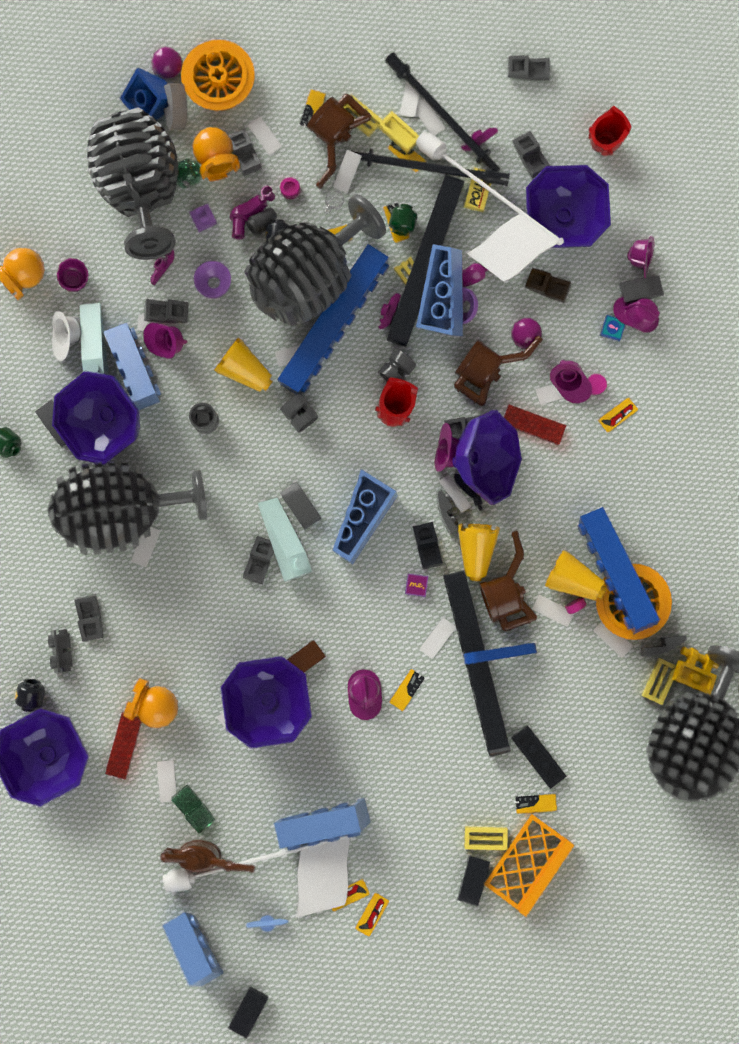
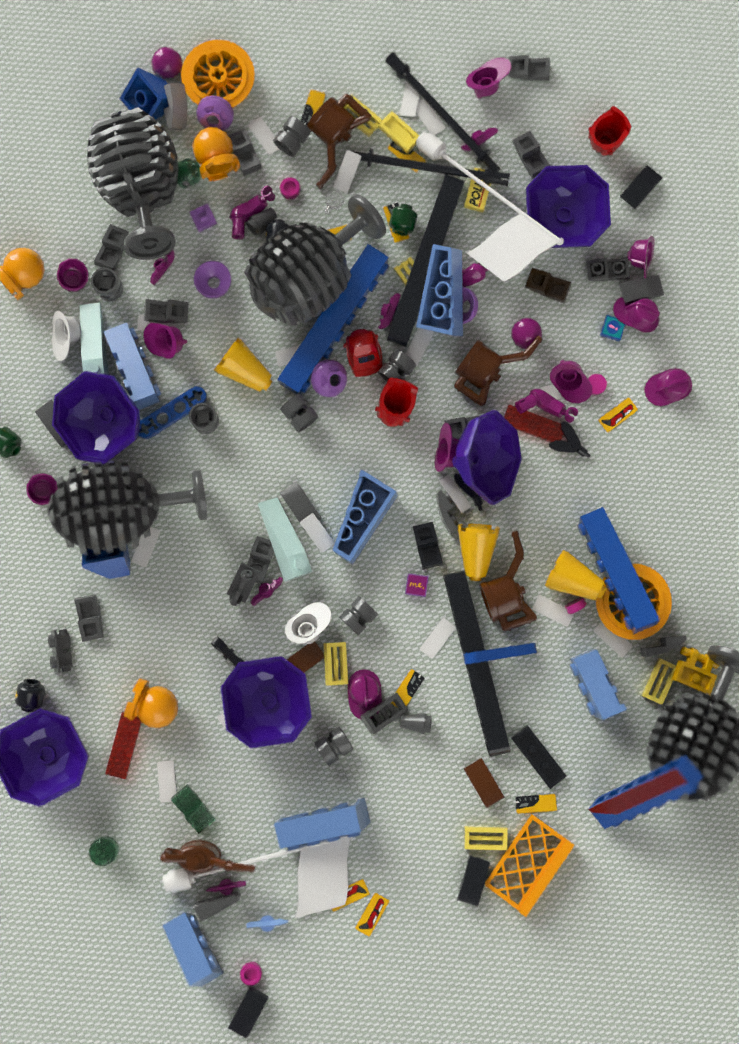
(41, 488): none -> magenta hair
(105, 857): none -> clear green head
(107, 284): none -> dark grey wheel
(108, 564): none -> blue slope
(111, 247): none -> dark grey slope
(169, 409): none -> blue beam
(211, 906): none -> dark grey slope
(217, 107): none -> medium lavender piece
(226, 886): none -> magenta piece
(228, 653): none -> black piece
(242, 584): none -> dark grey hinge
(251, 973): none -> dark pink tile
(266, 590): none -> magenta piece
(293, 134): none -> dark grey wheel
(308, 623): none -> white piece
(317, 532): none -> white sticker
(321, 378): none -> medium lavender piece
(333, 664): none -> light yellow tile
(333, 746): none -> dark grey wheel
(358, 615): none -> dark grey wheel
(363, 352): none -> red helmet
(373, 729): none -> dark grey slope
(417, 722): none -> dark grey cone
(419, 344): none -> white sticker
(484, 783): none -> reddish brown slope
(487, 78): none -> magenta piece
(546, 403): none -> magenta arm
(571, 445): none -> black piece
(596, 685): none -> medium blue wedge
(608, 270): none -> dark grey slope
(641, 187): none -> black slope
(646, 793): none -> brick
(668, 387): none -> magenta piece

